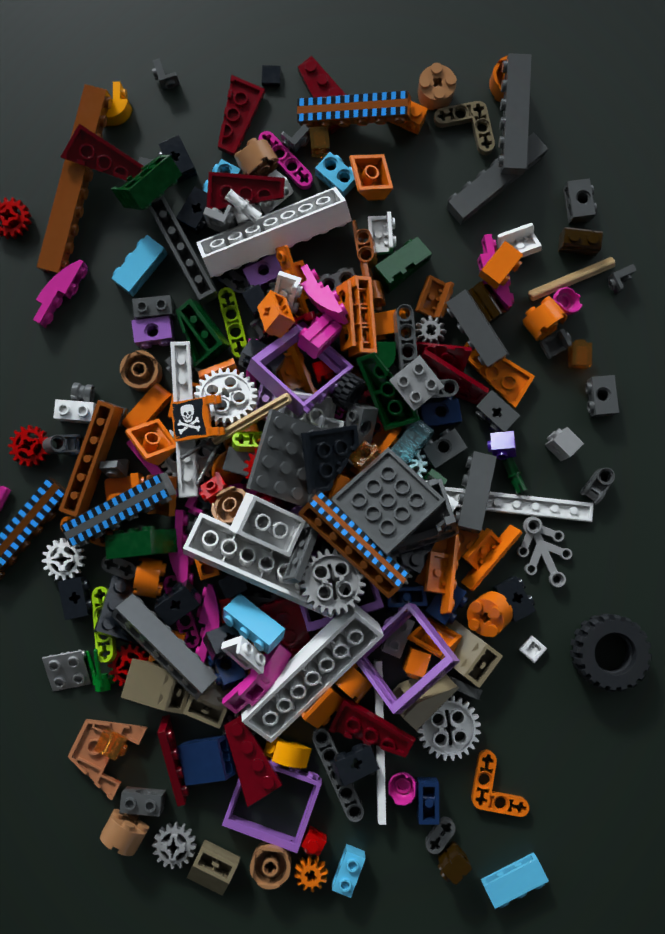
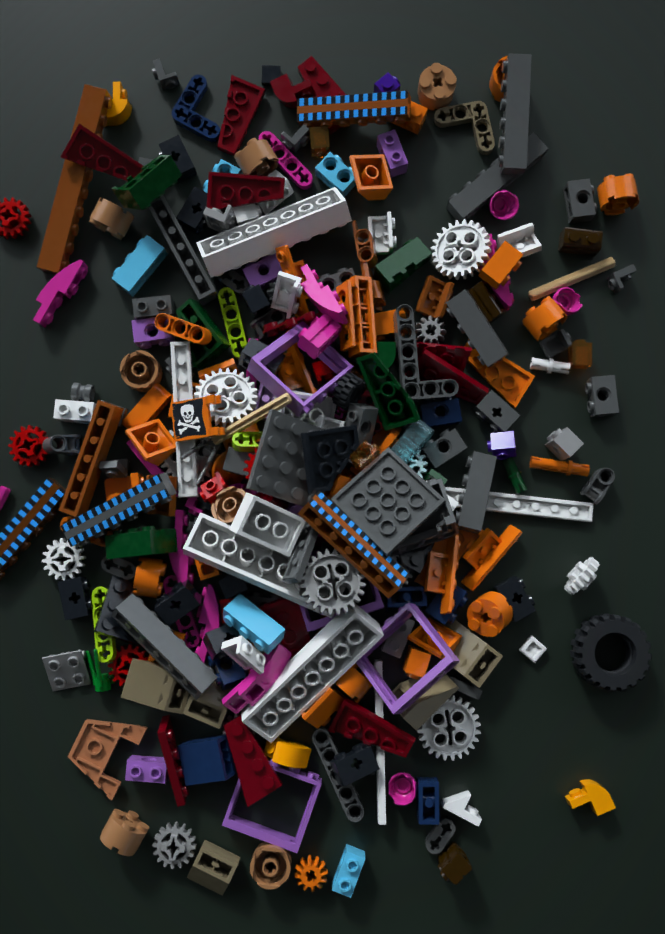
(111, 218): none -> medium nougat brick
(111, 744): clear orange brick -> none
(142, 801): dark grey brick -> none
(146, 769): none -> medium lavender brick
(174, 327): none -> orange beam
(188, 110): none -> dark blue beam
(243, 206): white pin -> none
(275, 314): orange brick -> none
(288, 93): none -> dark red brick
(313, 841): red brick -> none
(387, 84): none -> dark purple brick
(390, 146): none -> medium lavender brick
(416, 383): light grey hinge -> none
(457, 805): none -> white slope
(461, 249): none -> white gear
(491, 796): orange beam -> none
(503, 205): none -> dark pink hair
(514, 880): medium azure brick -> none
(542, 549): light grey plant -> none
(550, 365): none -> white pin
(566, 467): none -> orange pin
(581, 575): none -> white gear
(591, 792): none -> light orange brick
(617, 194): none -> orange brick

